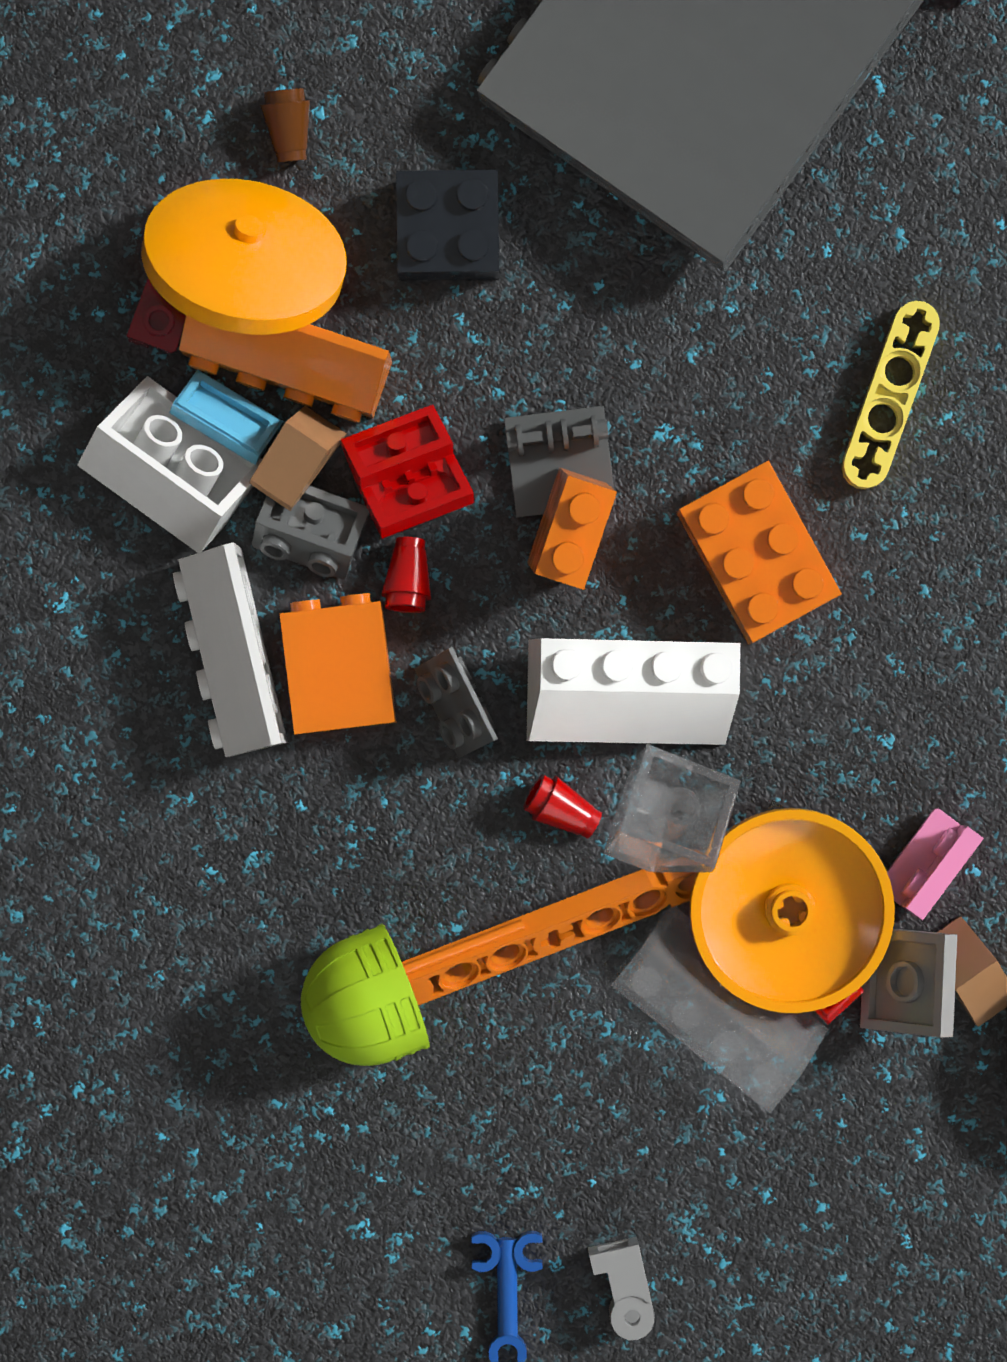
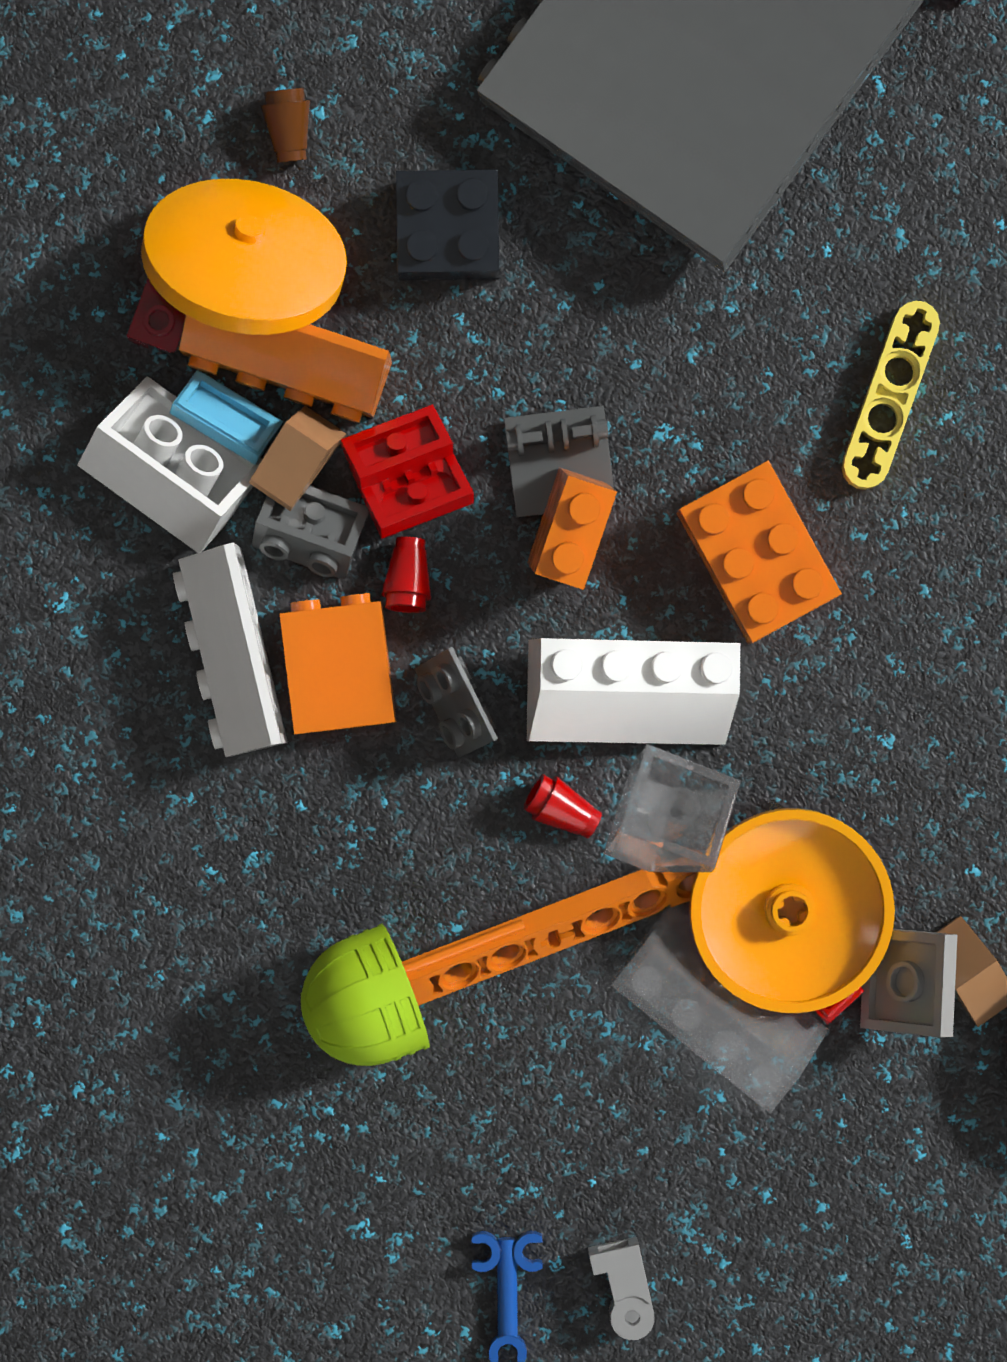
(931, 862): bright pink bracket -> none

